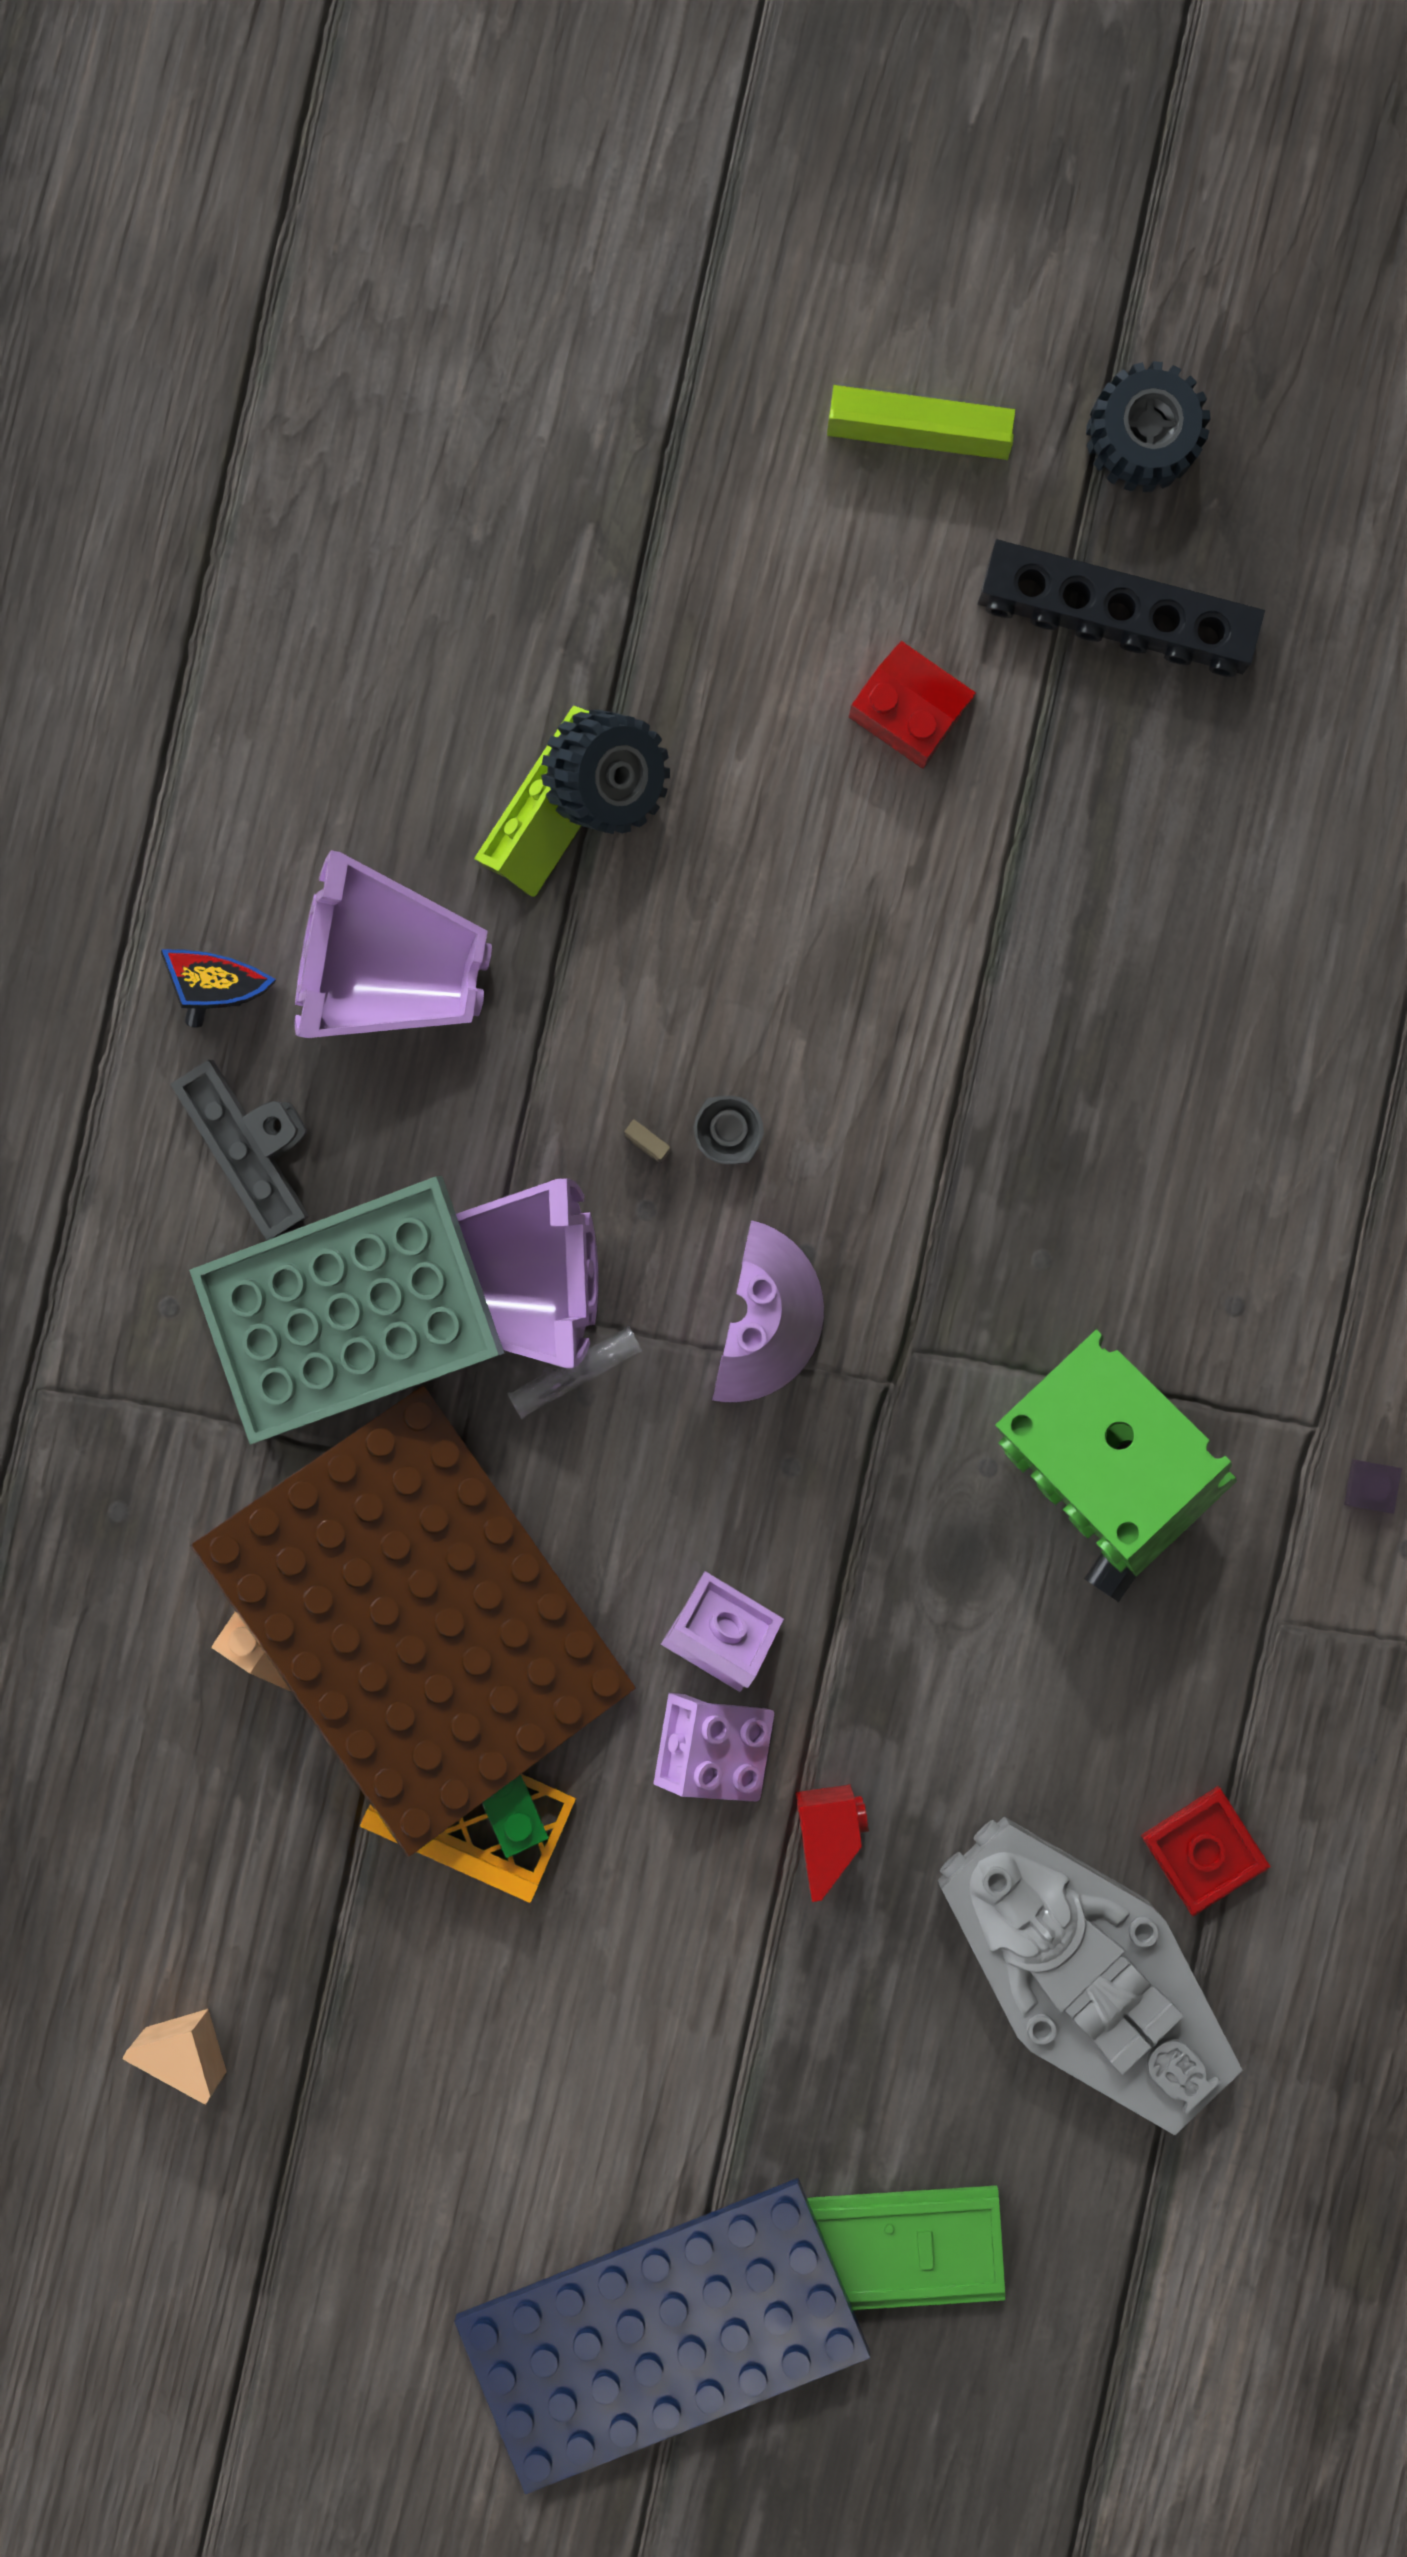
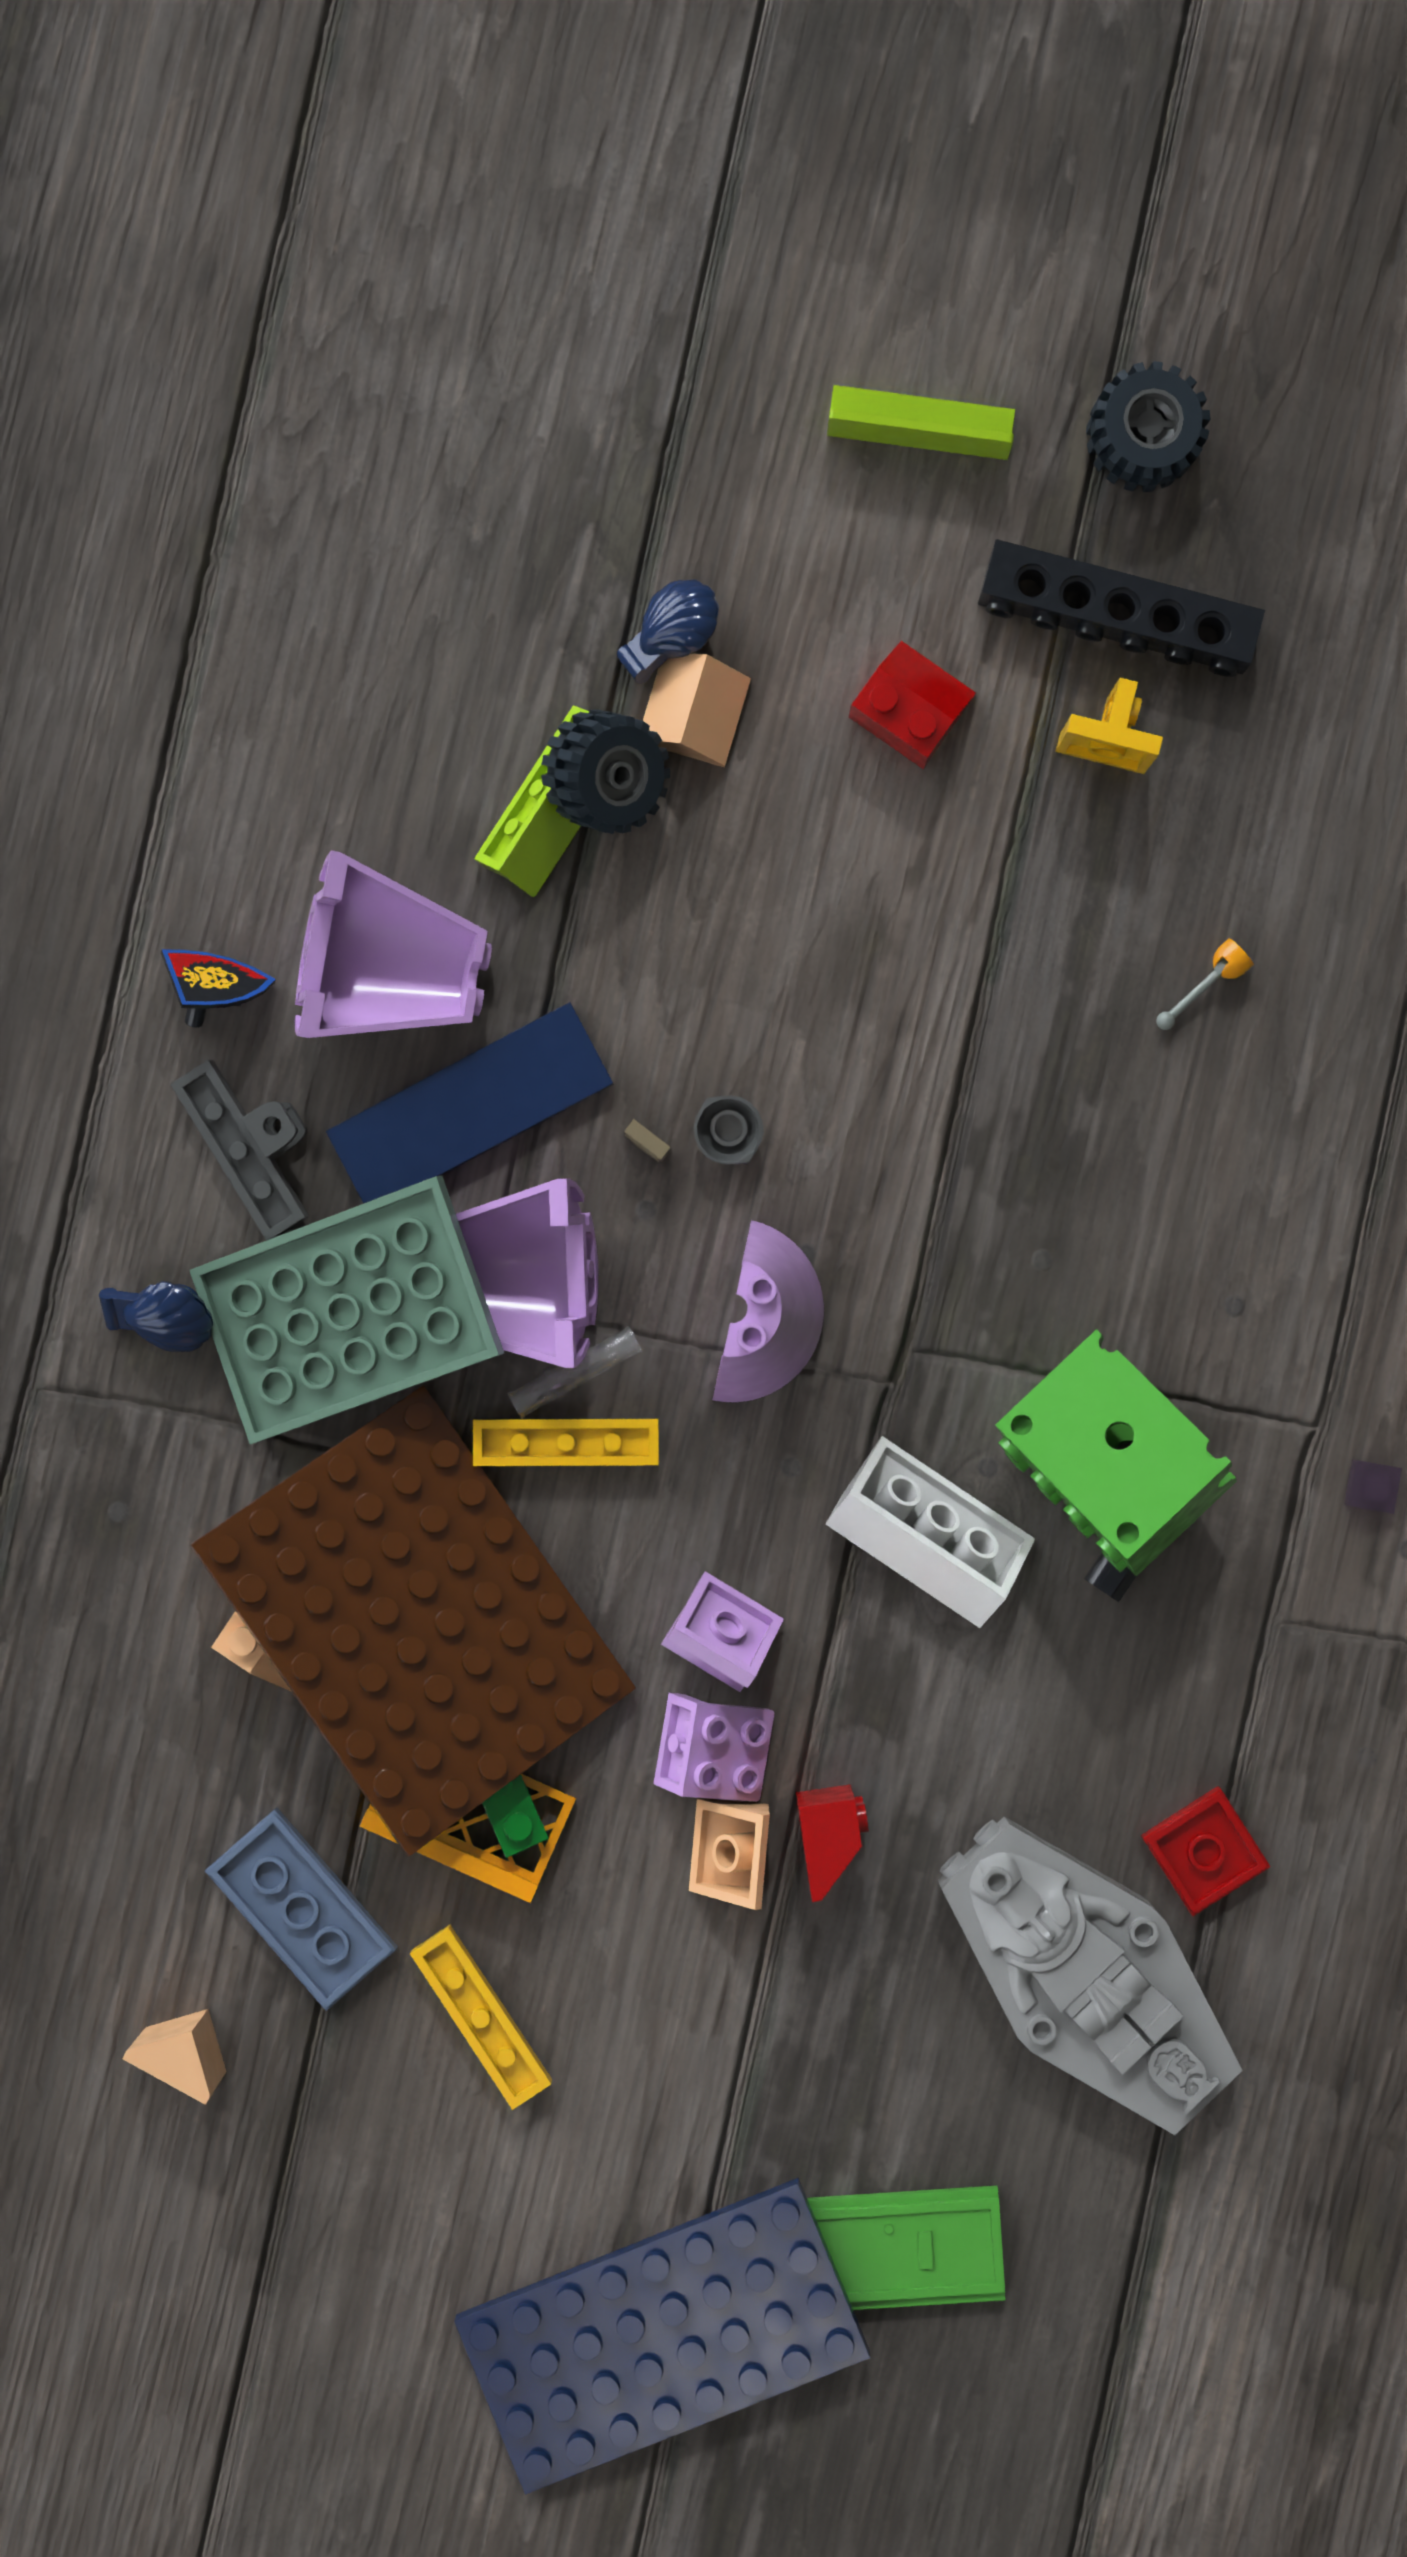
(161, 1314): none -> dark blue animal
(301, 1909): none -> sand blue tile
(471, 1105): none -> dark blue tile
(481, 2017): none -> yellow plate
(565, 1442): none -> yellow plate
(674, 625): none -> dark blue animal
(697, 707): none -> light nougat slope
(730, 1851): none -> light nougat slope
(931, 1532): none -> white slope
(1112, 738): none -> yellow bracket
(1228, 962): none -> hinge

